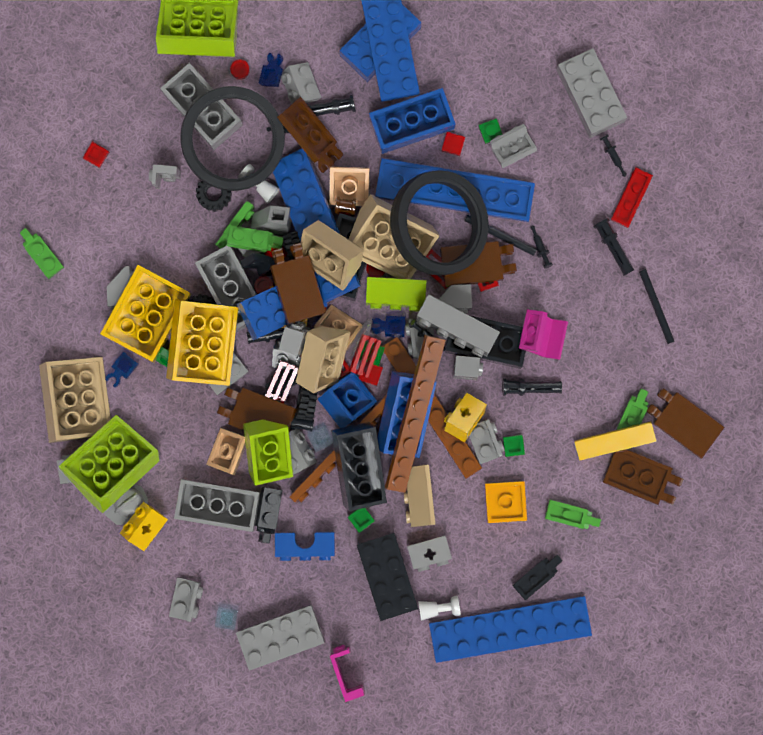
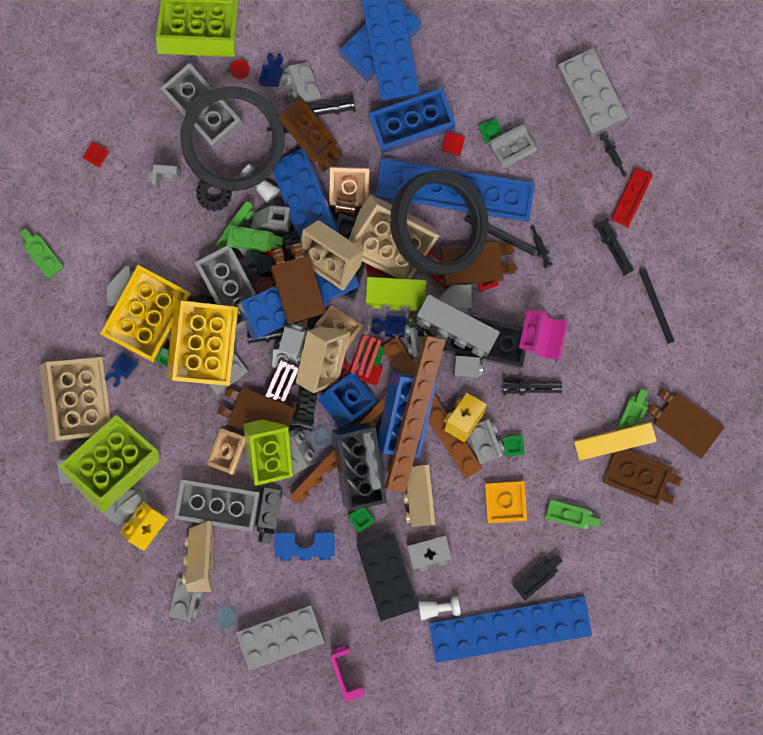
(199, 558): none -> tan slope

